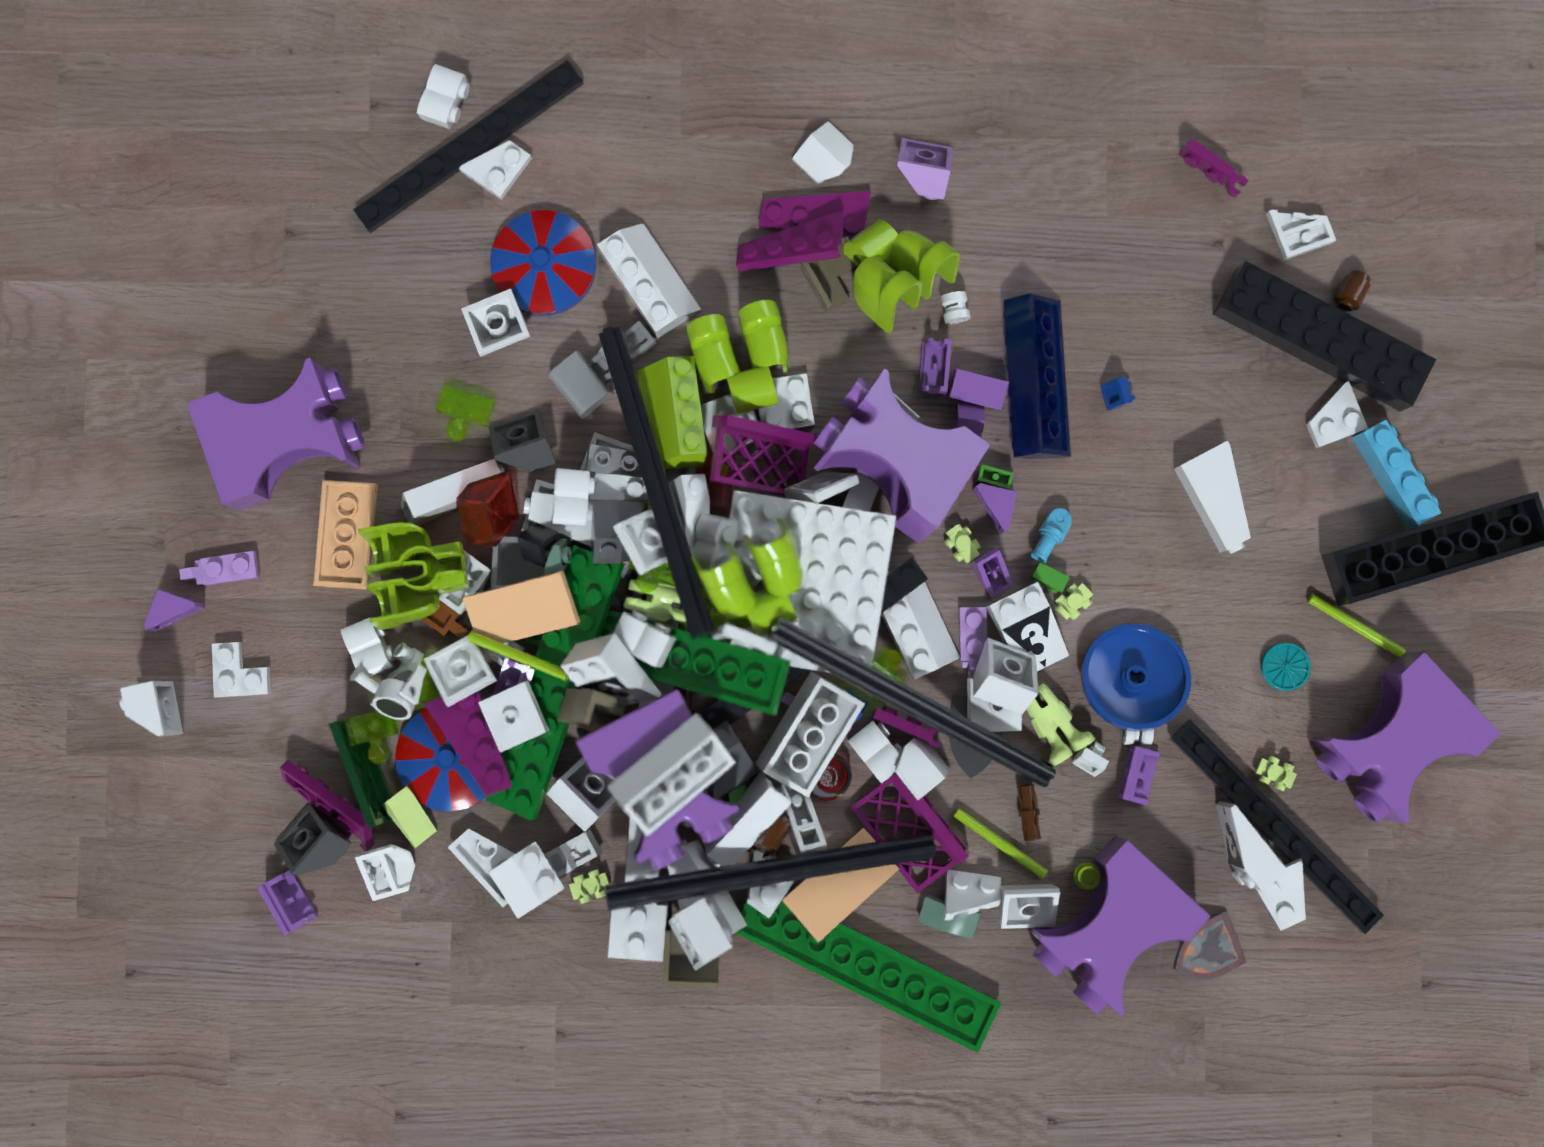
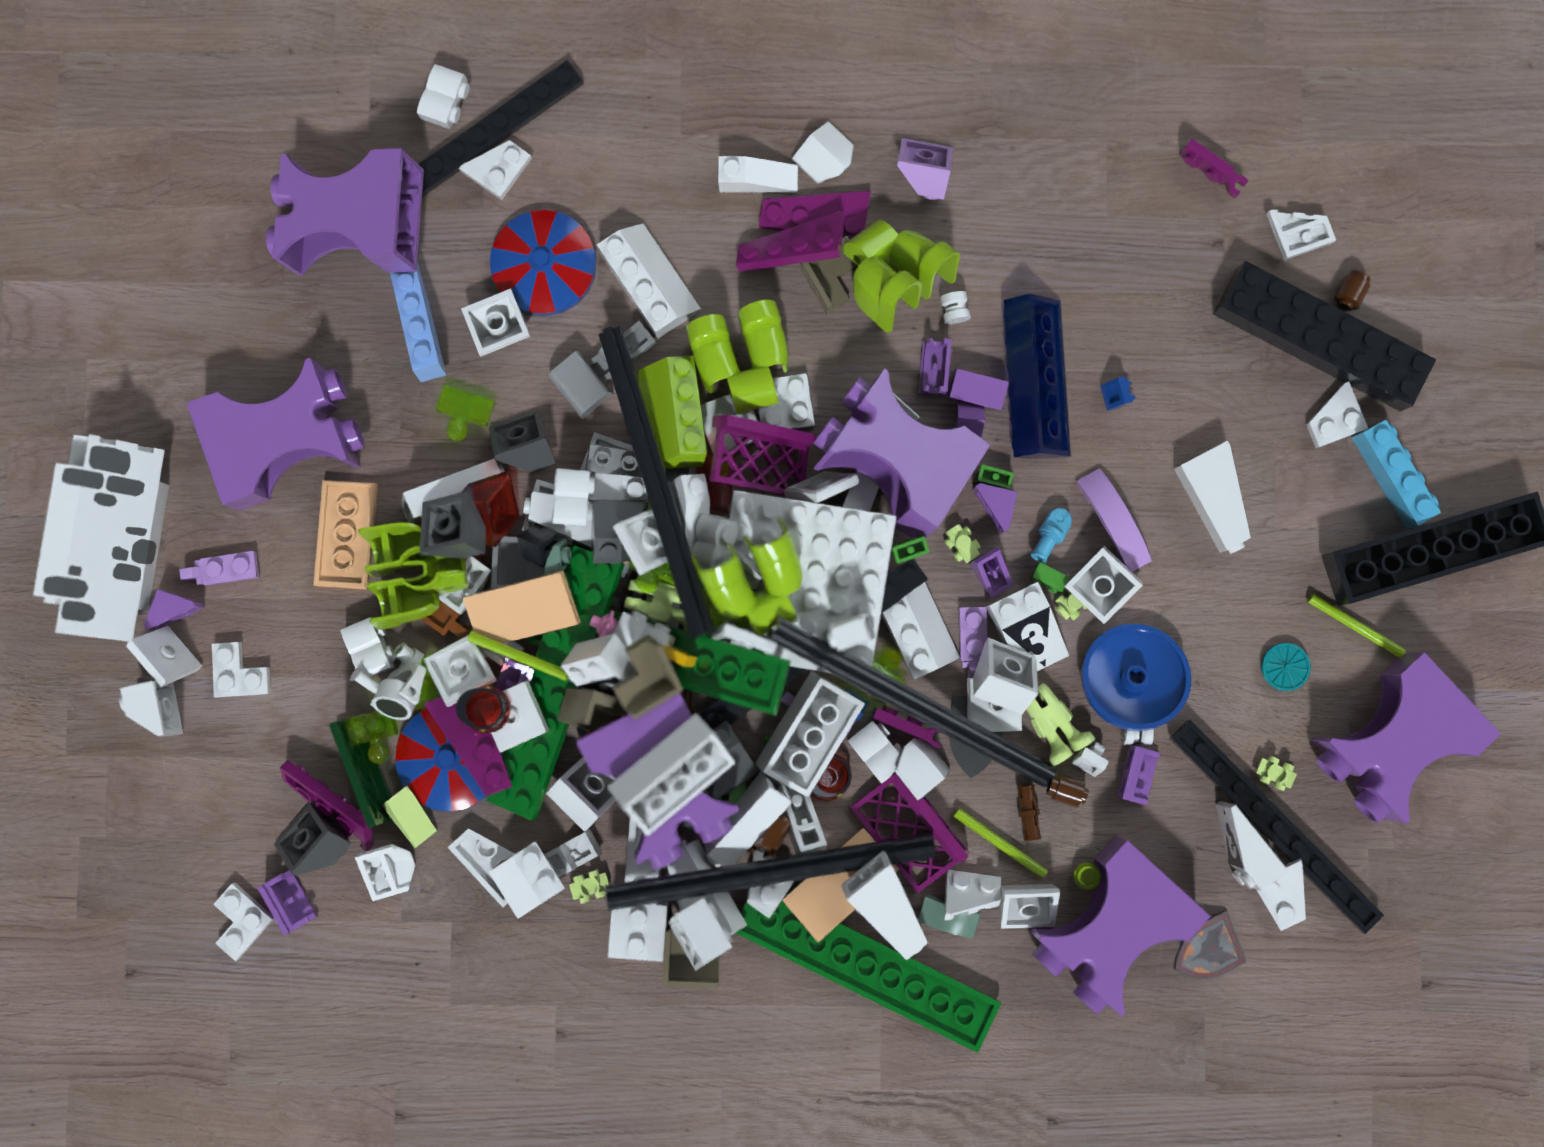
(102, 537): none -> white panel
(164, 656): none -> white plate
(248, 920): none -> white plate
(363, 209): none -> medium lavender brick
(418, 325): none -> light blue slope
(452, 527): none -> dark grey slope
(484, 709): none -> clear red piece
(604, 625): none -> bright pink plant
(652, 680): none -> dark tan panel
(679, 656): none -> yellow tile
(756, 175): none -> white slope
(851, 632): none -> white brick
(883, 903): none -> white slope
(909, 549): none -> bright green piece
(1067, 790): none -> reddish brown brick
(1104, 584): none -> white slope
(1115, 519): none -> lavender slope

